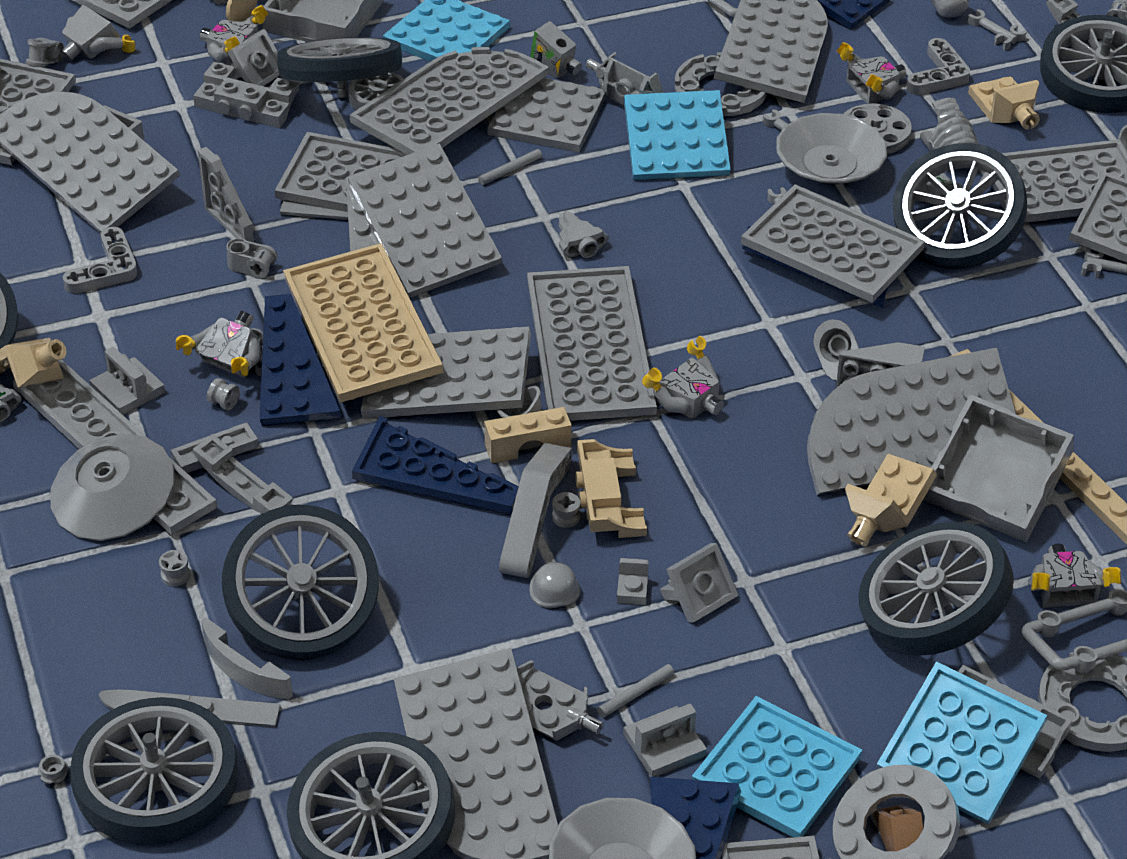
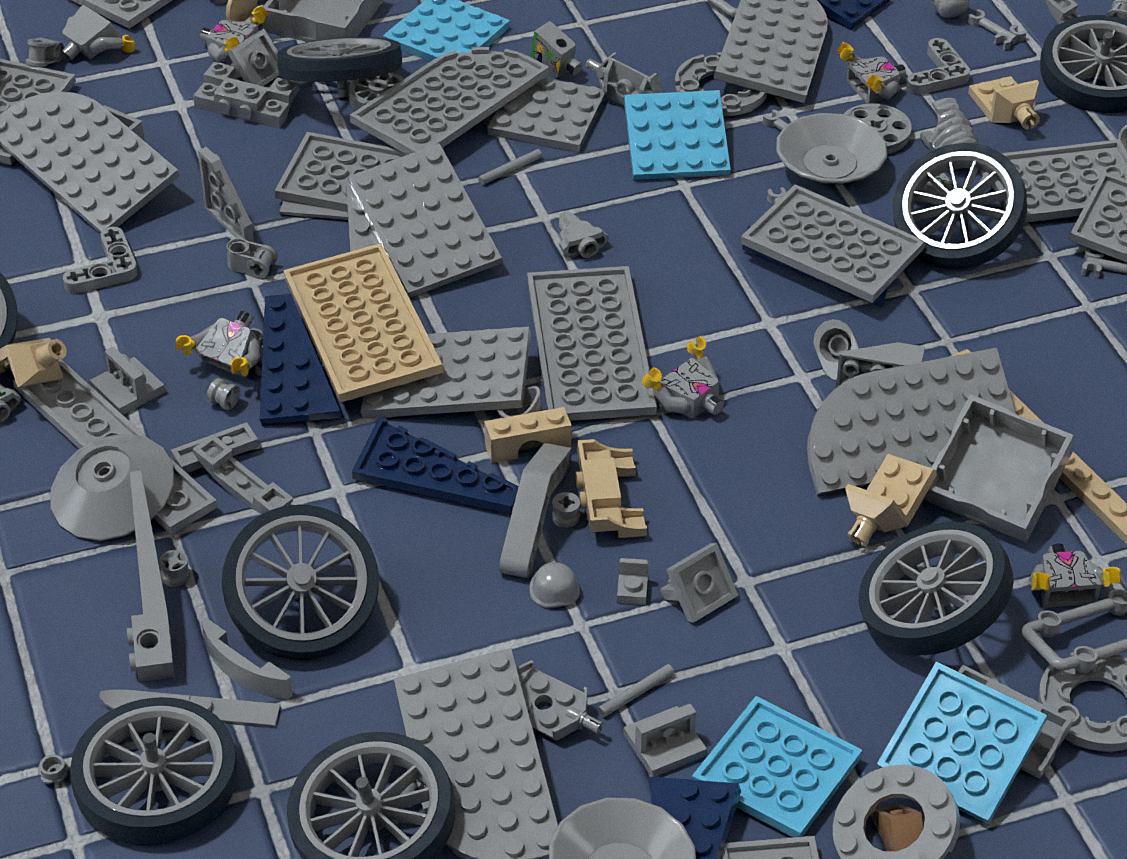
(152, 625): none -> light grey piece

